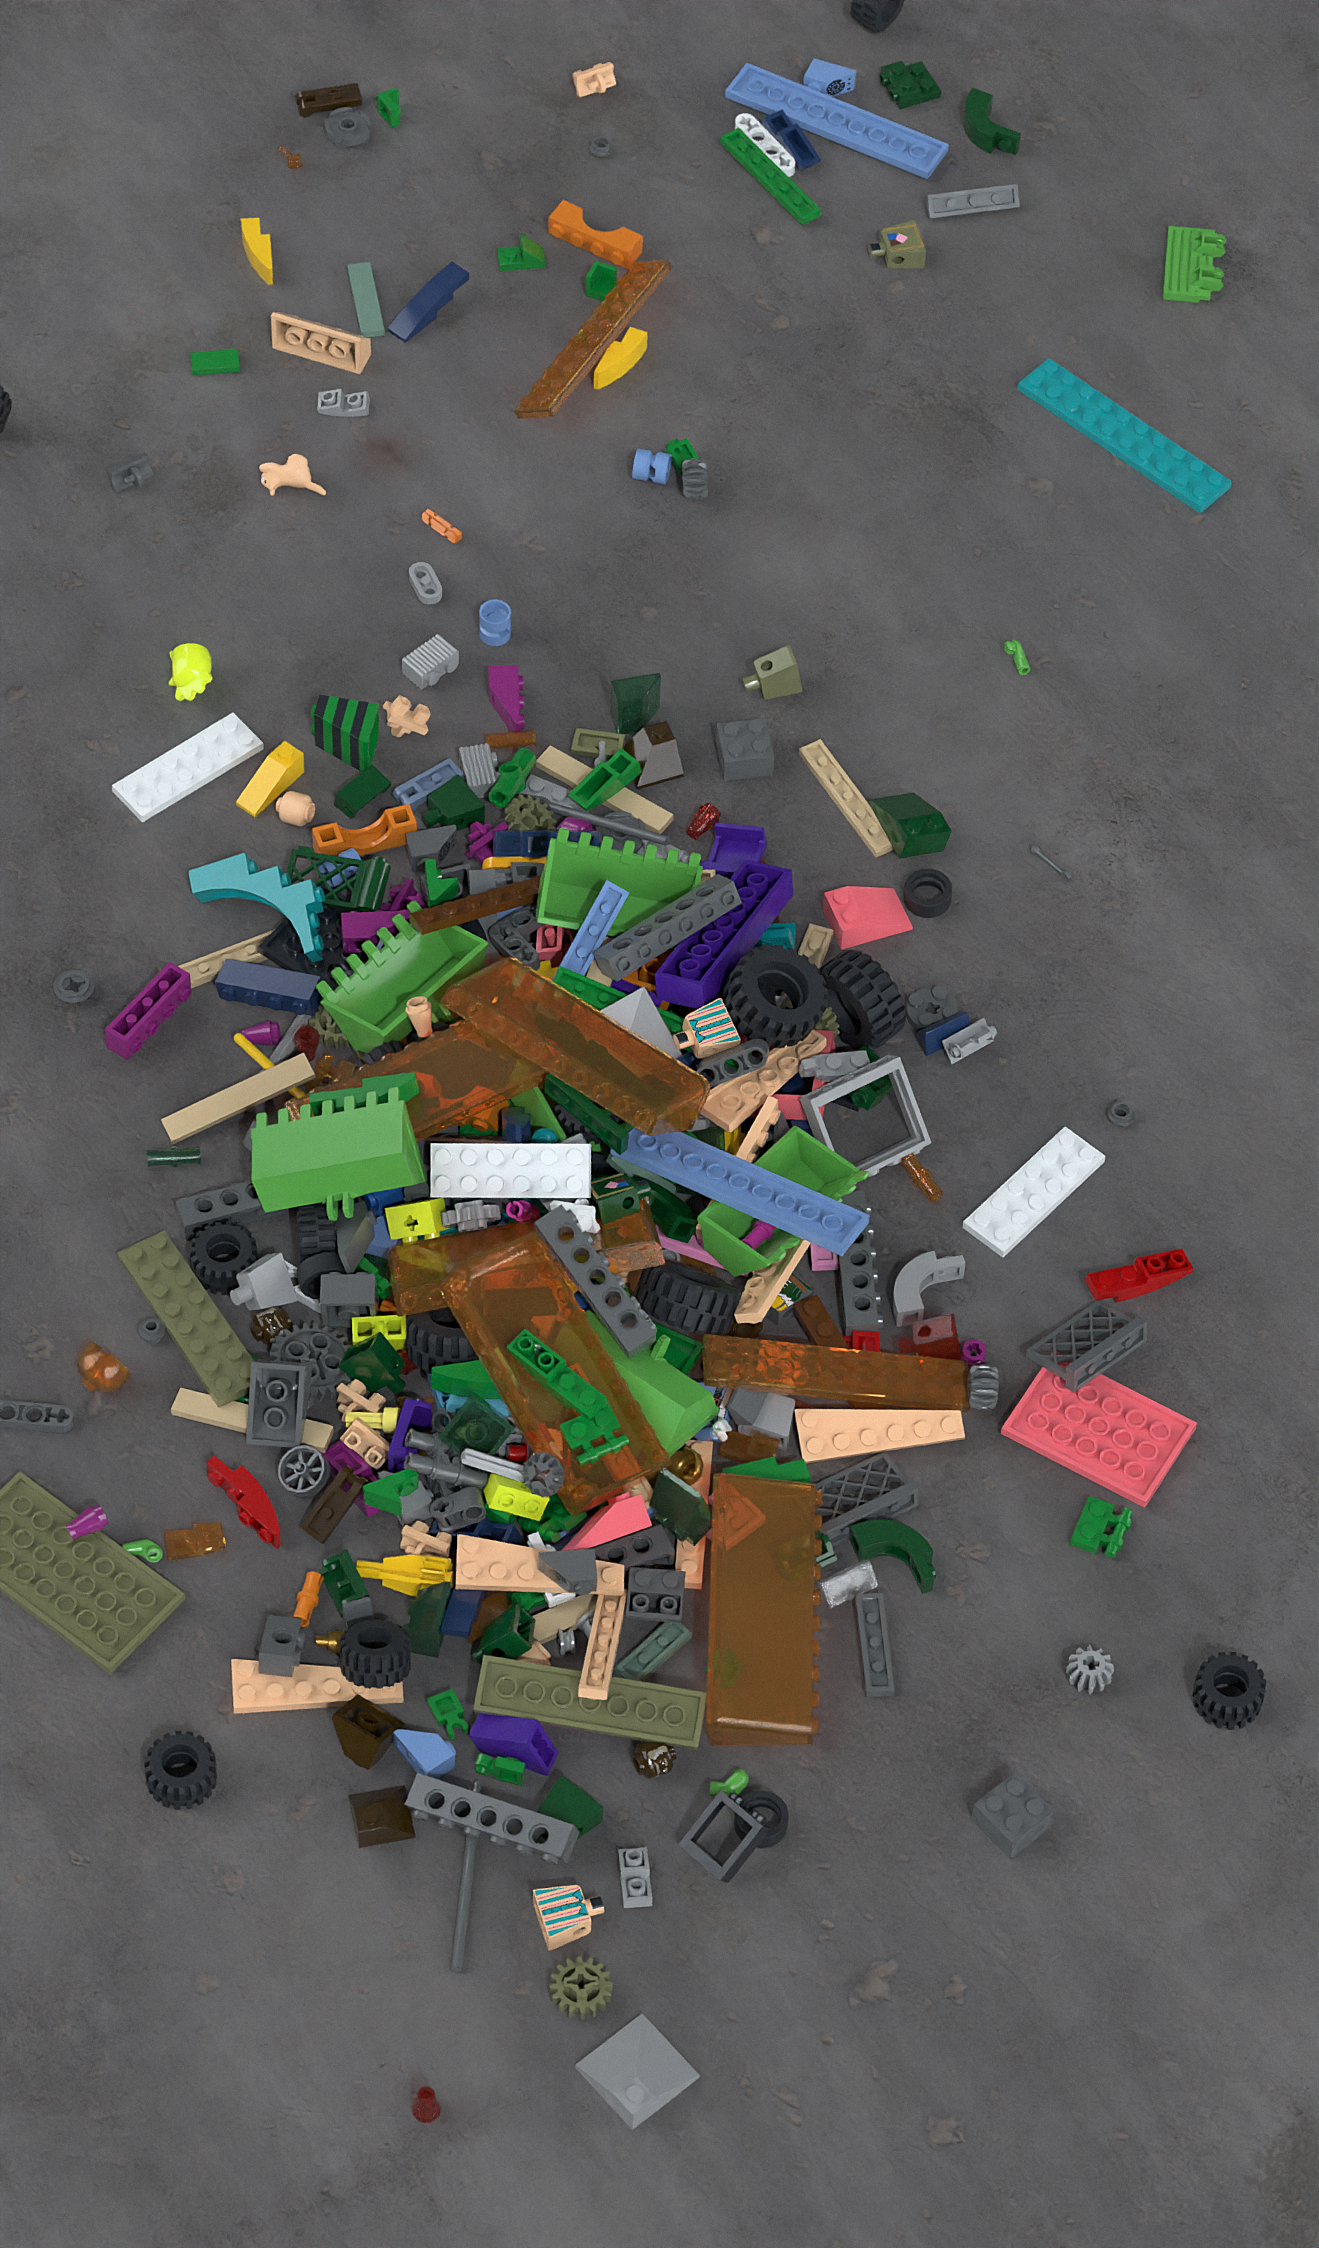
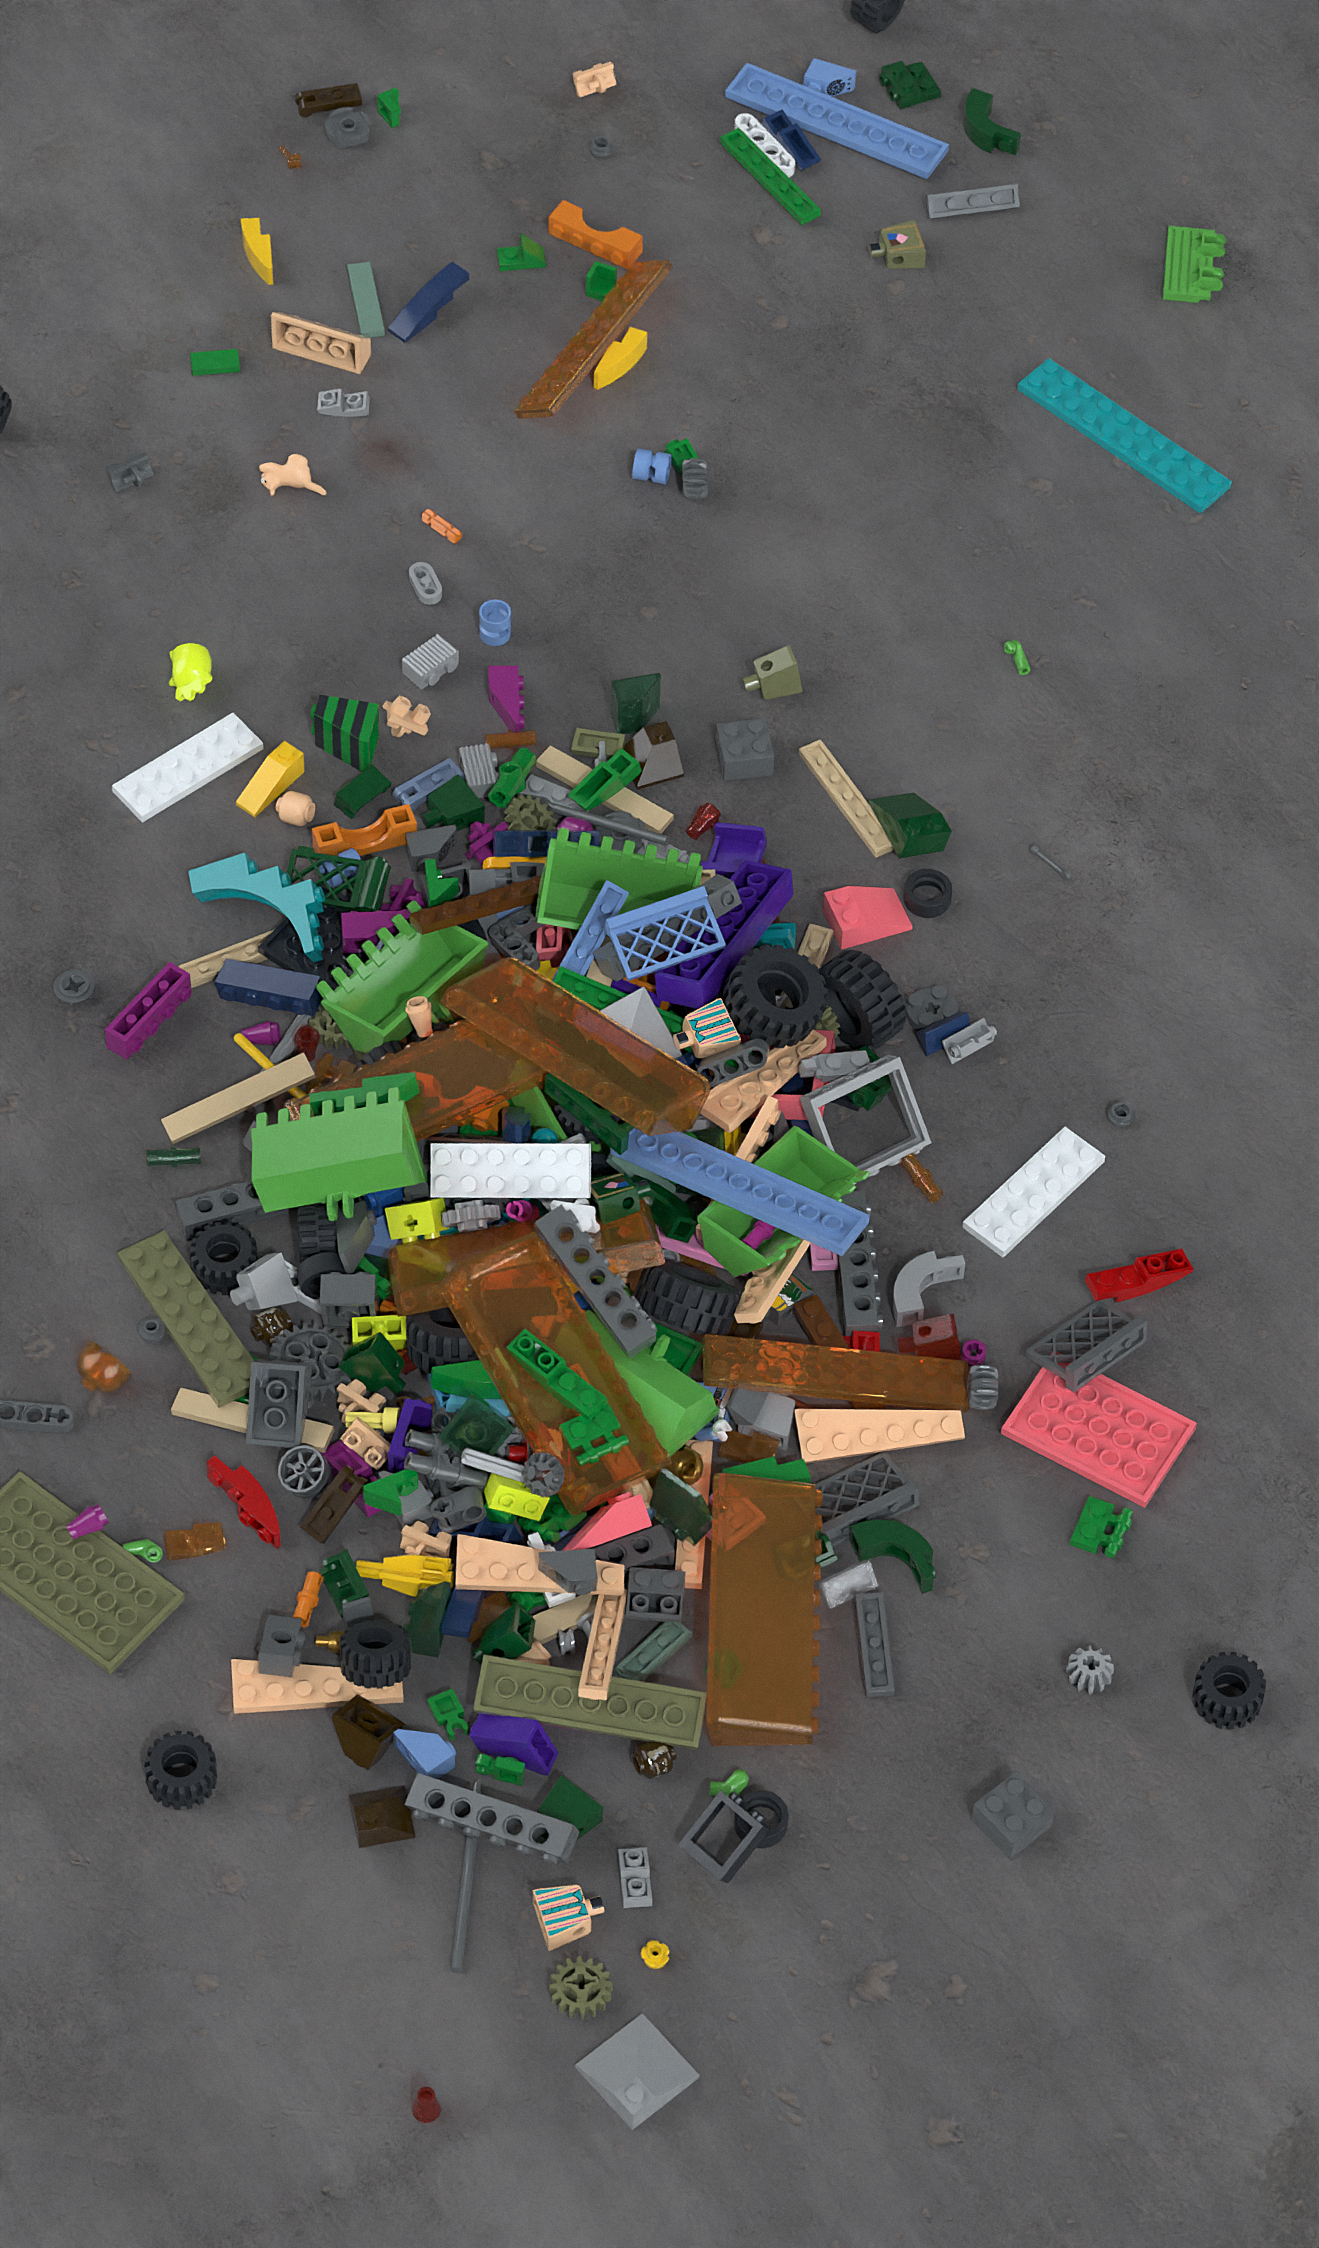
(655, 1961): none -> yellow plate
(658, 912): none -> medium blue fence

